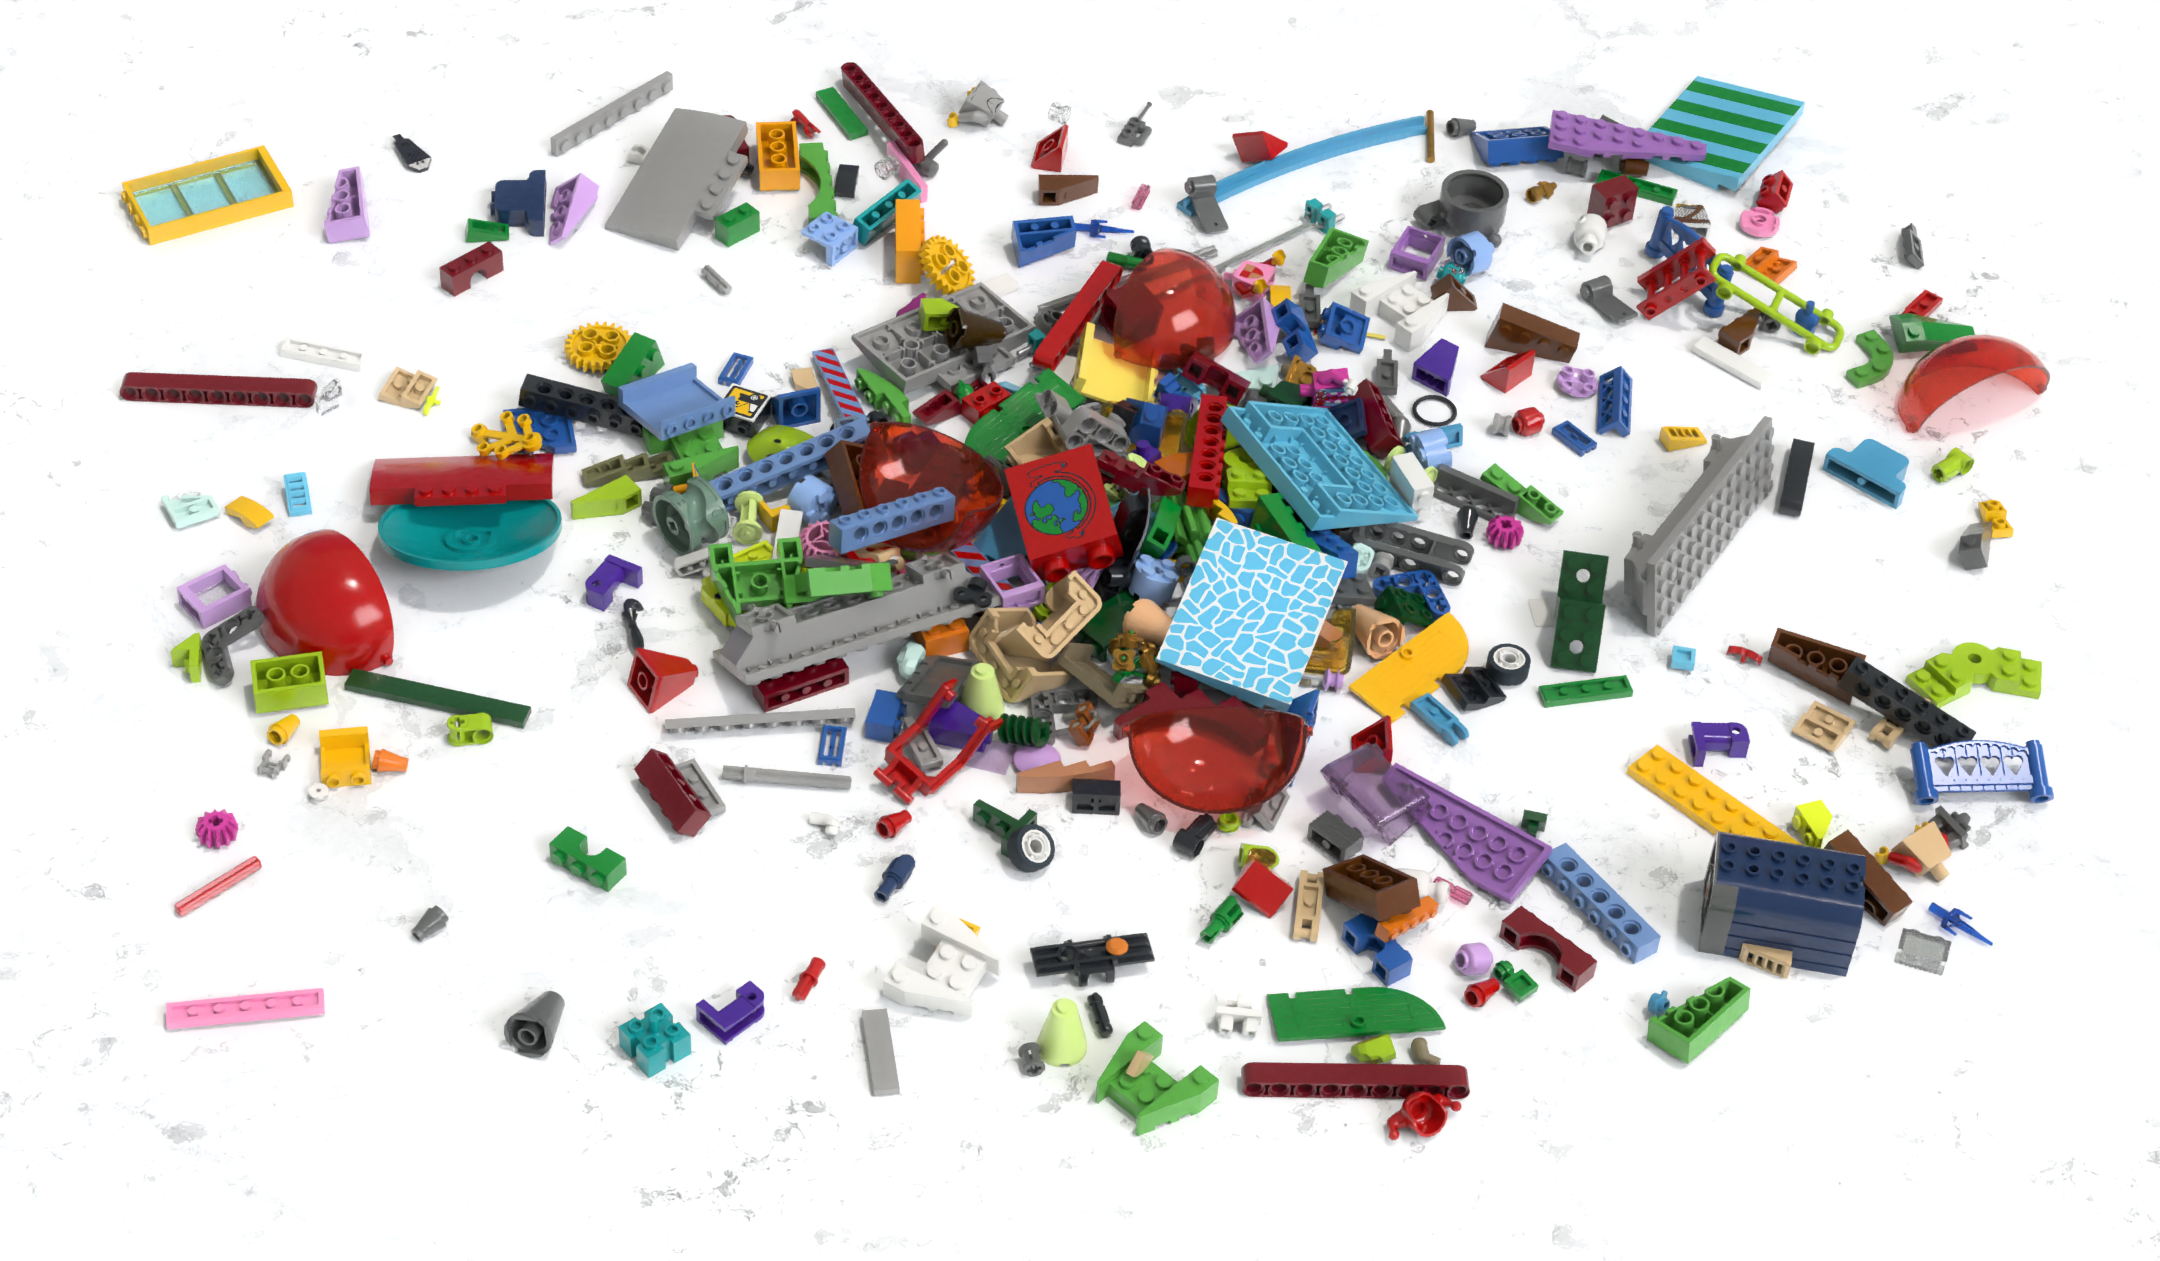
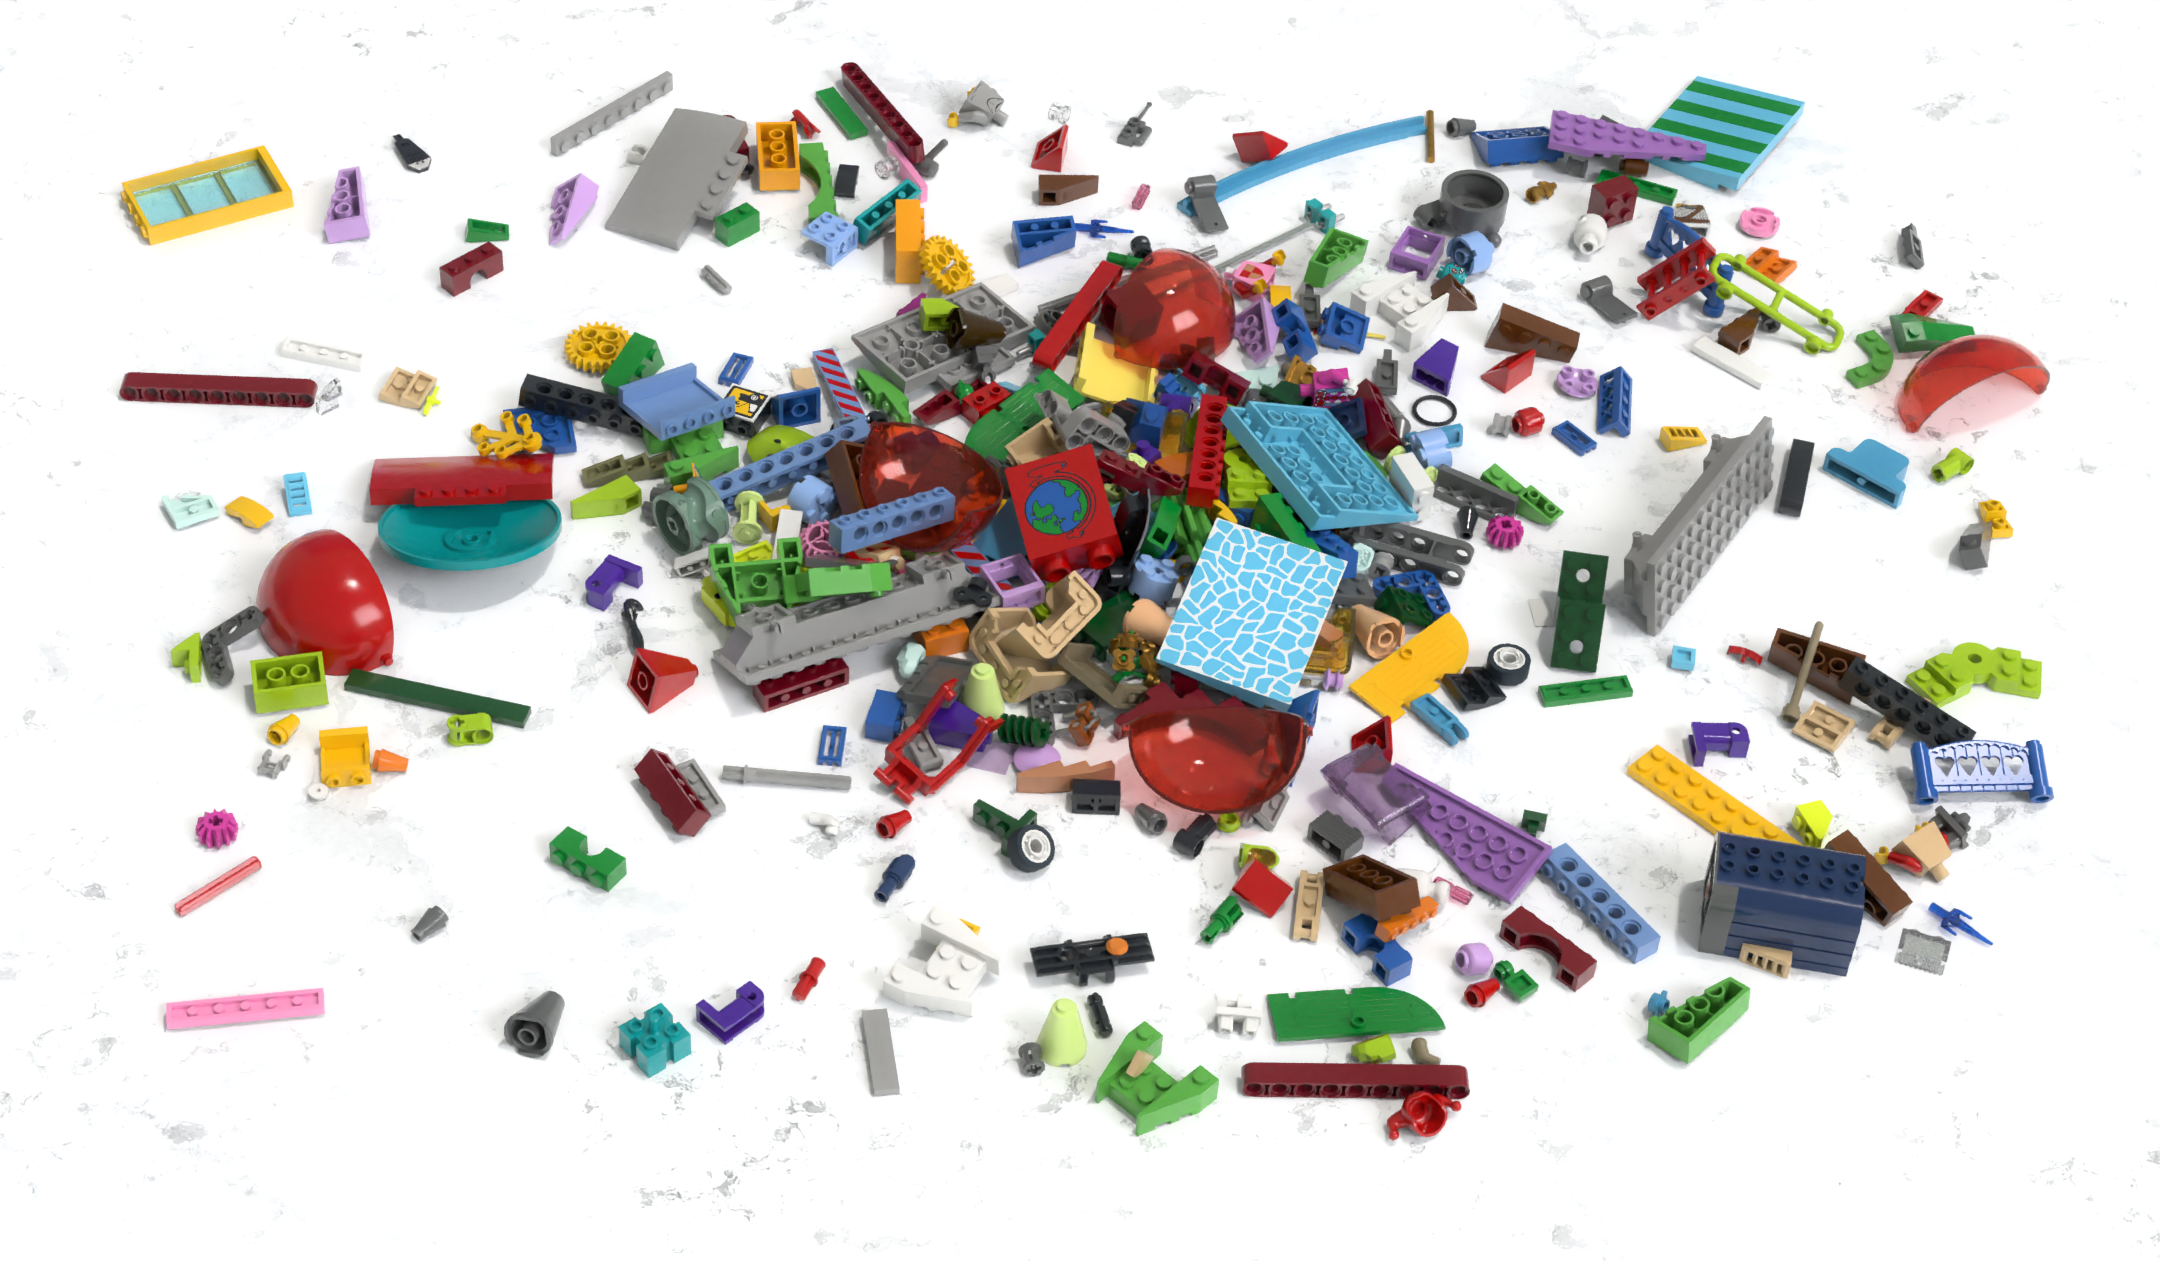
(214, 596): lavender window -> none
(521, 202): dark blue brick -> none
(749, 721): light grey plate -> none
(1775, 192): red brick -> none
(1791, 711): none -> dark tan piece
(1807, 318): blue piece -> none

